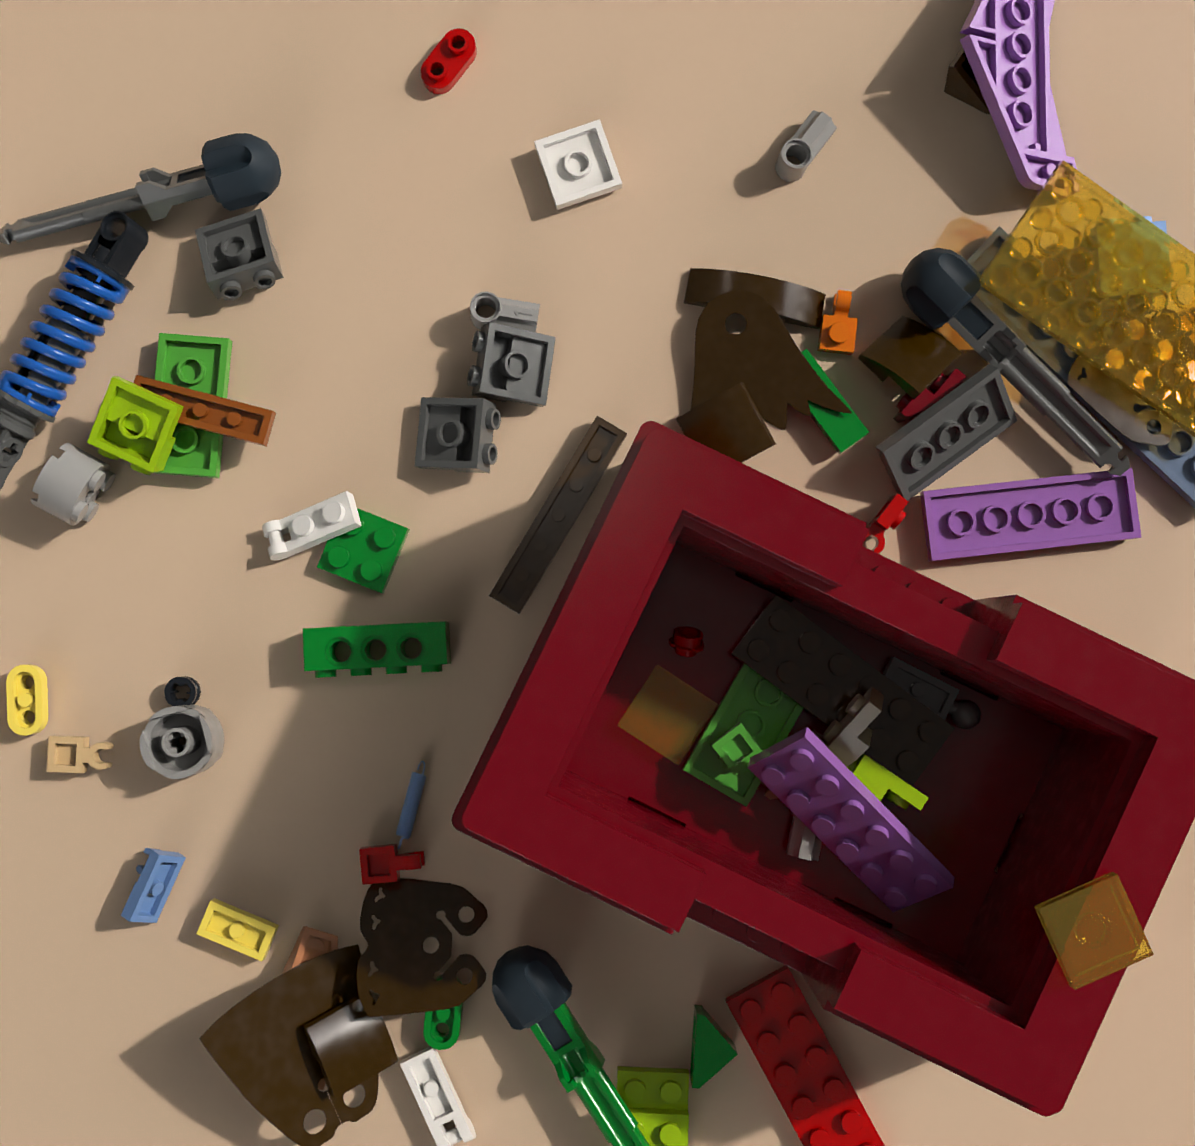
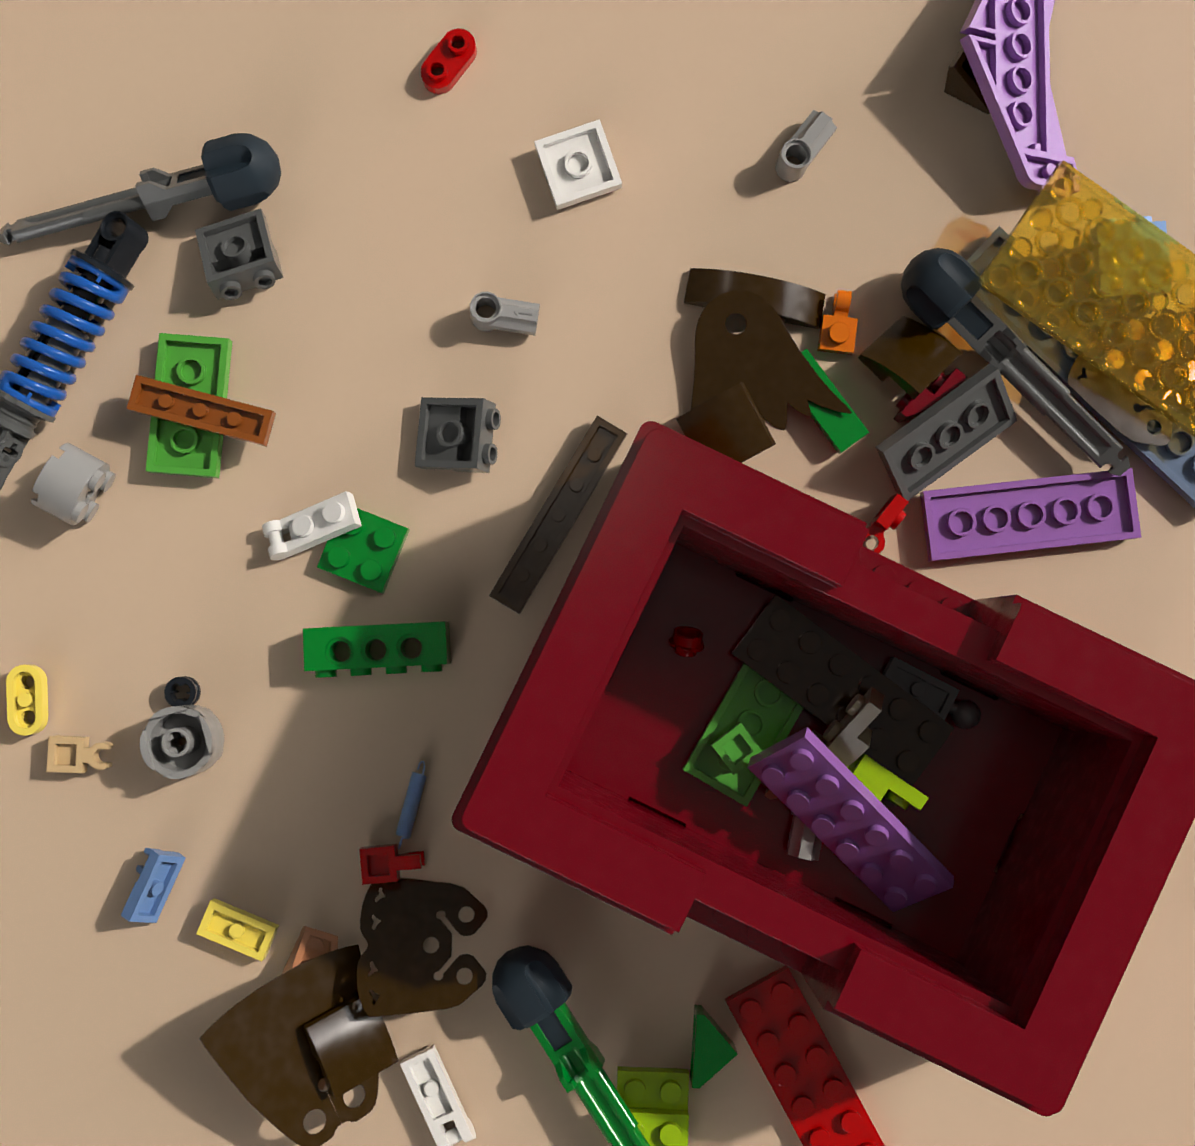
(135, 426): lime plate -> none
(451, 1017): green plate -> none
(511, 364): dark grey plate -> none
(667, 714): clear yellow tile -> none
(1093, 930): clear yellow tile -> none

